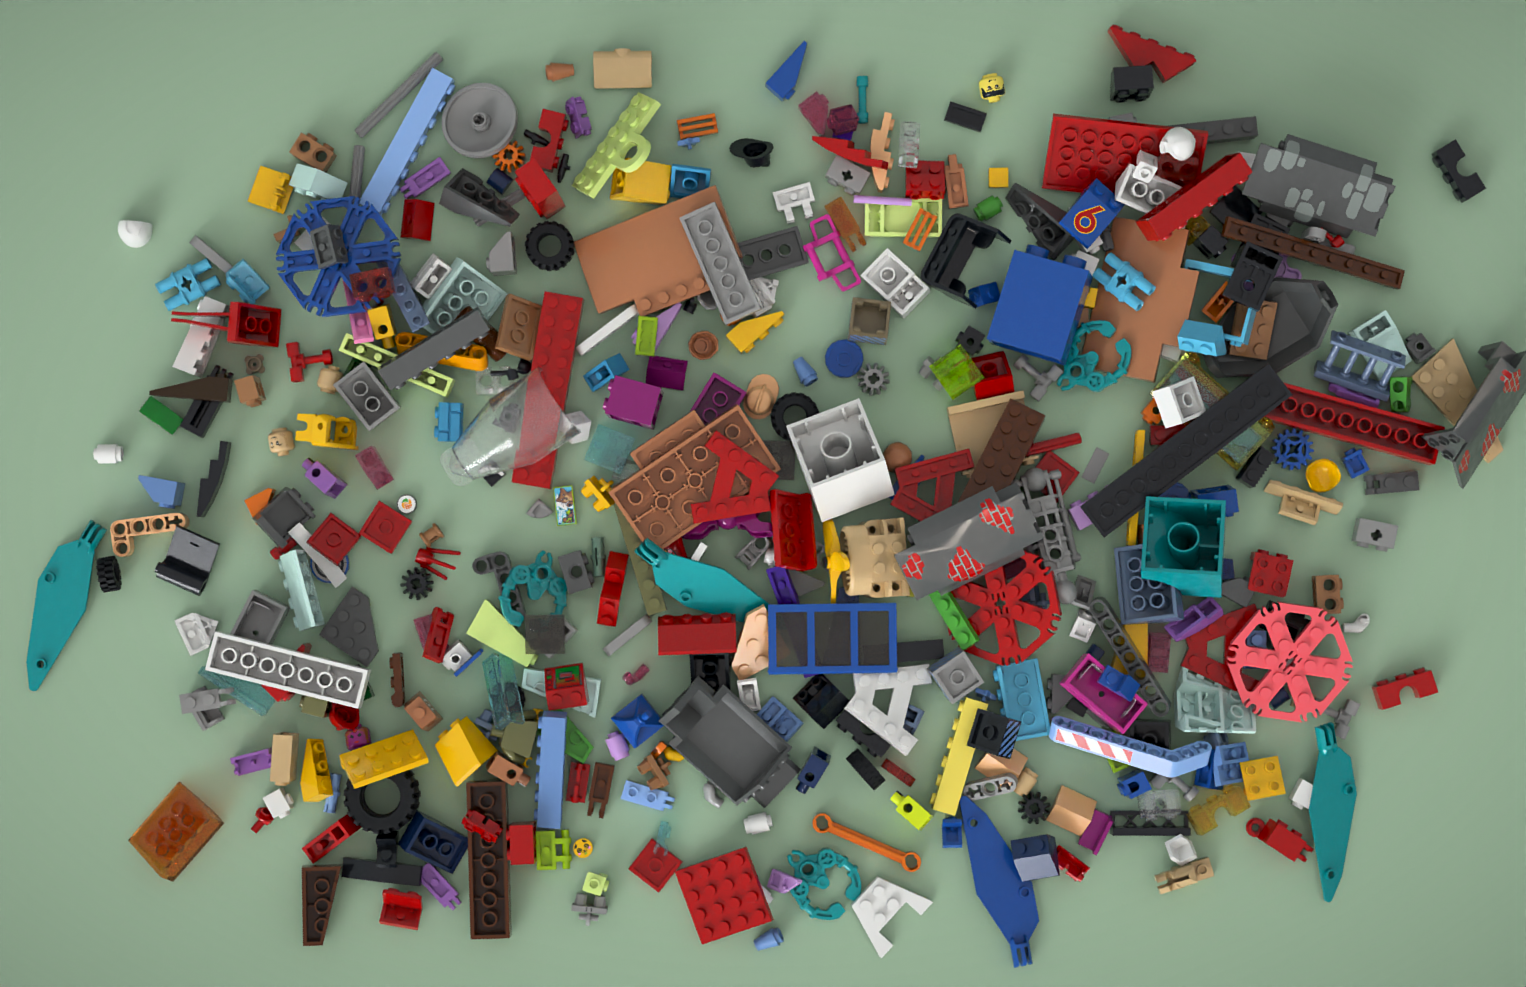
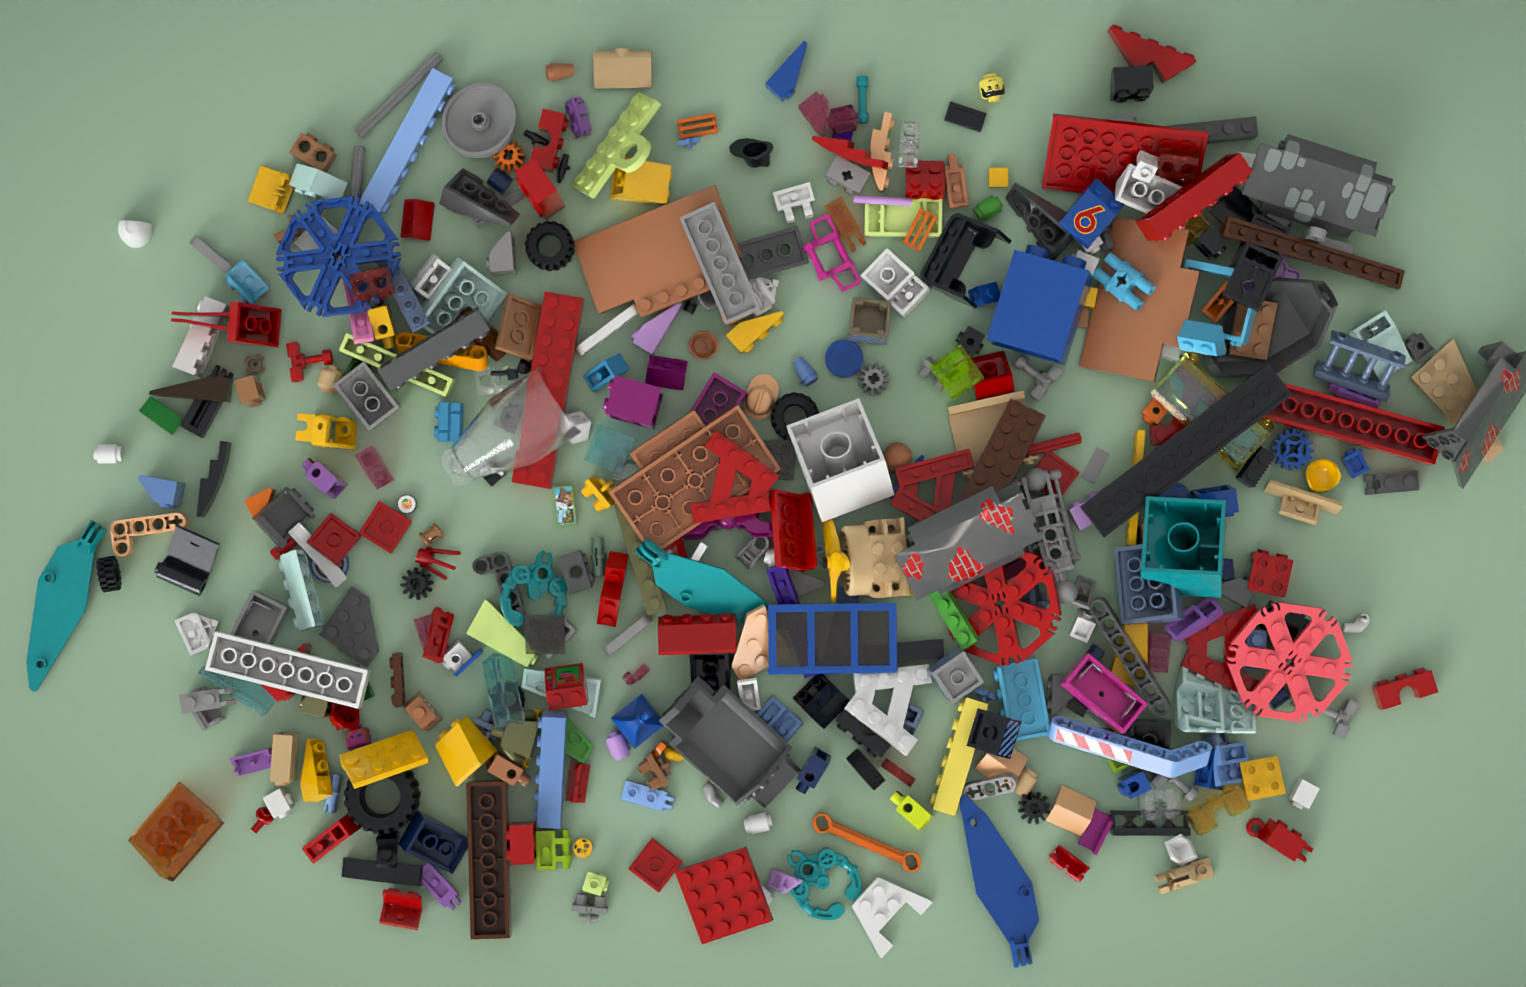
(197, 288): medium azure pin -> none
(281, 441): tan head -> none
(318, 893): reddish brown wedge -> none
(329, 246): dark grey bracket -> none
(425, 178): medium lavender hinge -> none
(487, 830): red hinge -> none
(539, 510): light grey tile -> none
(600, 787): reddish brown hinge -> none
(646, 336): lime plate -> none
(664, 832): clear light blue plate -> none
(688, 180): dark azure slope -> none
(769, 939): medium blue cone -> none
(952, 832): blue bracket -> none
(1035, 857): dark blue slope -> none
(1087, 362): teal piece -> none
(1118, 683): blue slope -> none
(1178, 143): white cap -> none
(1179, 402): white slope -> none
(1320, 594): medium nougat brick -> none
(1331, 808): teal wing -> none
(1335, 242): red hand -> none
(1386, 534): light grey brick -> none
(1400, 394): bright green leg -> none
(1463, 186): black arch -> none

